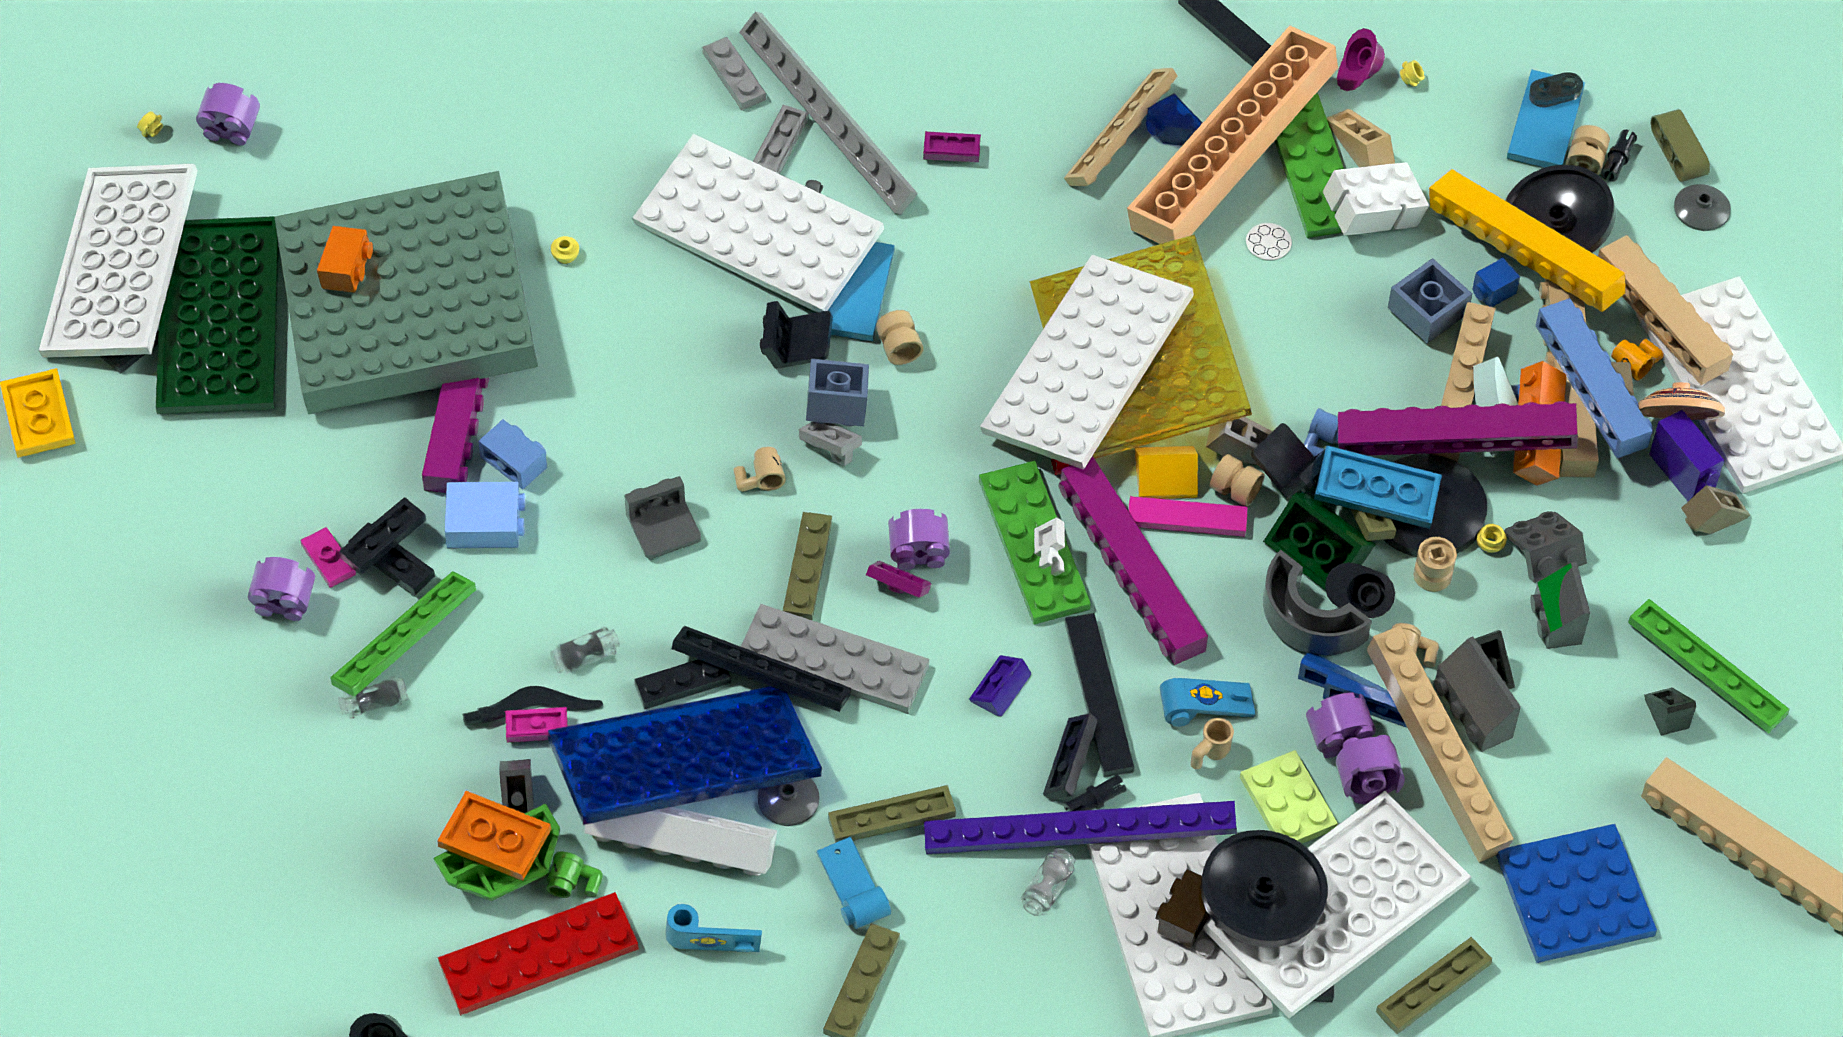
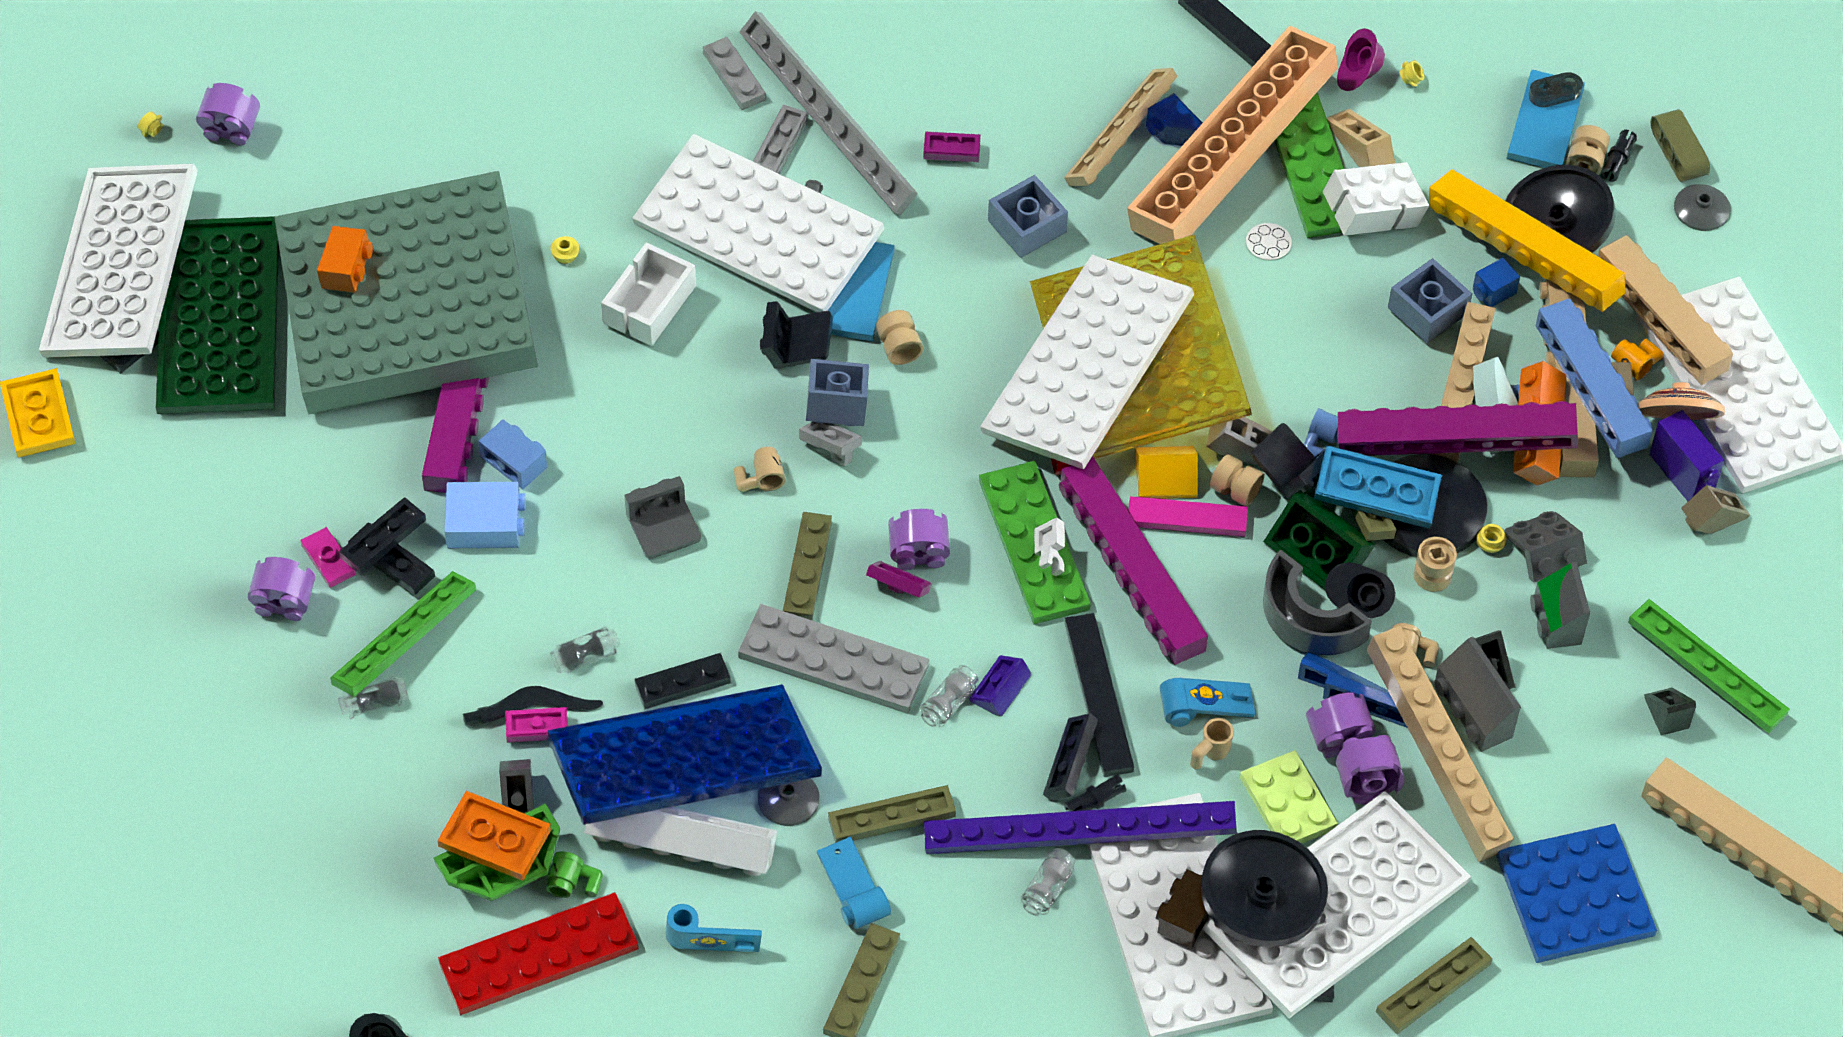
(654, 300): none -> white piece
(761, 668): black tile -> none
(957, 685): none -> clear piece
(1027, 216): none -> sand blue brick

